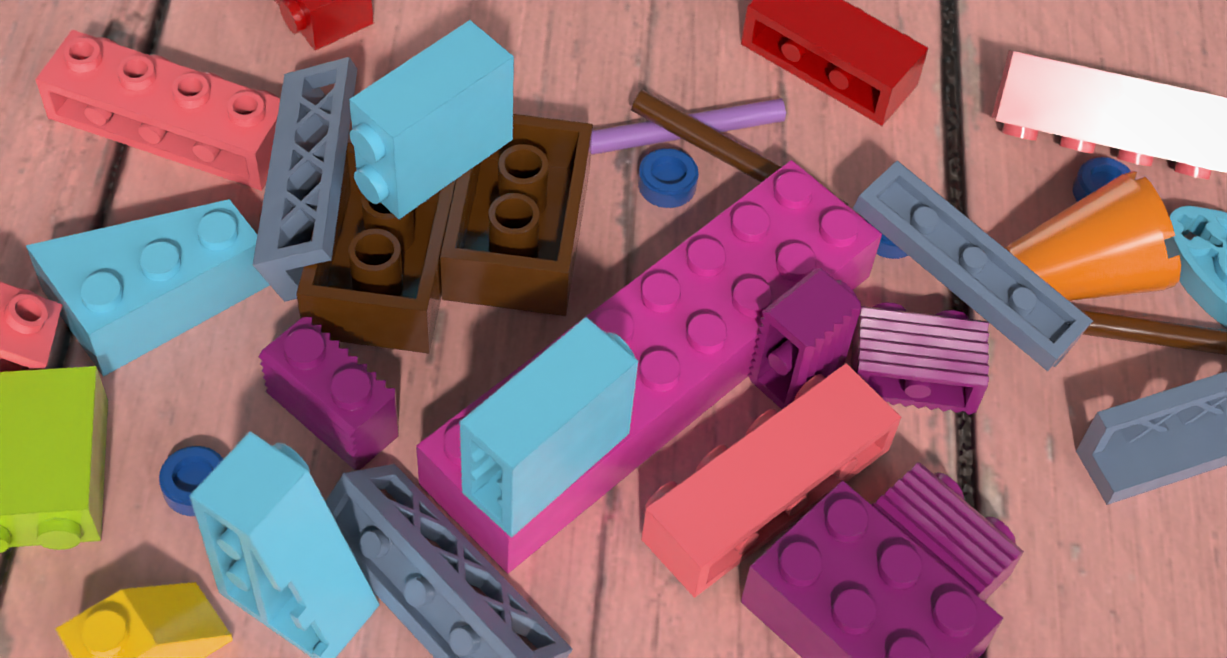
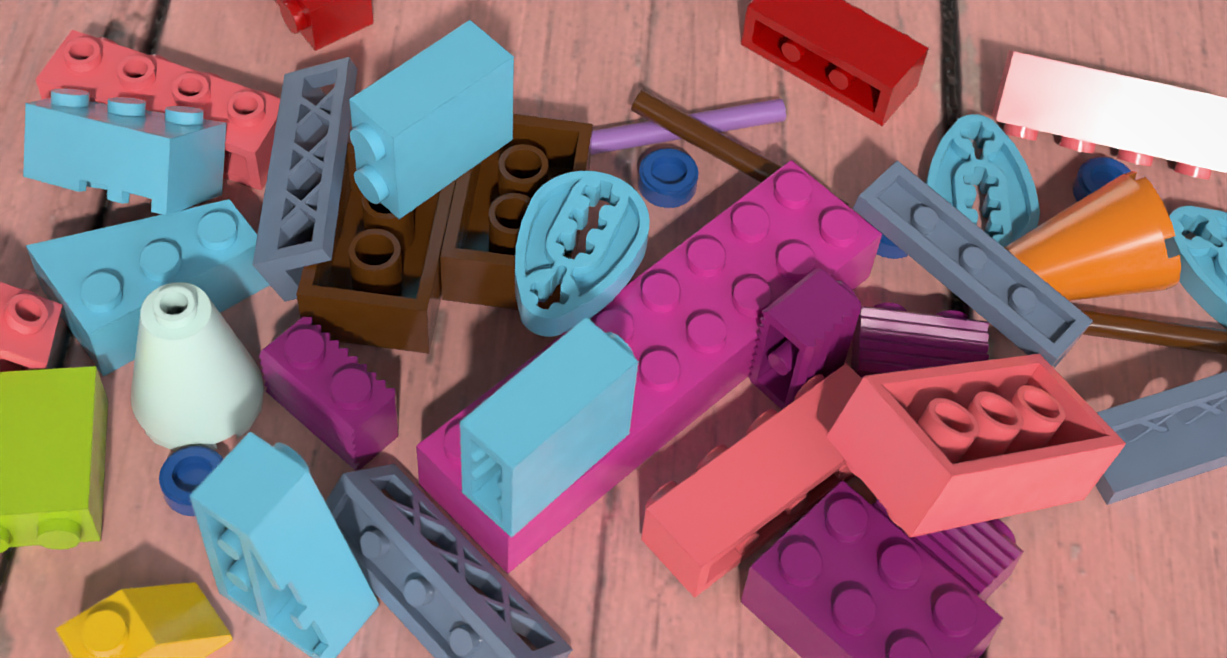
(125, 149): none -> medium azure wedge
(191, 372): none -> light aqua cone
(593, 276): none -> medium azure piece
(972, 442): none -> coral brick
(1000, 172): none -> medium azure piece

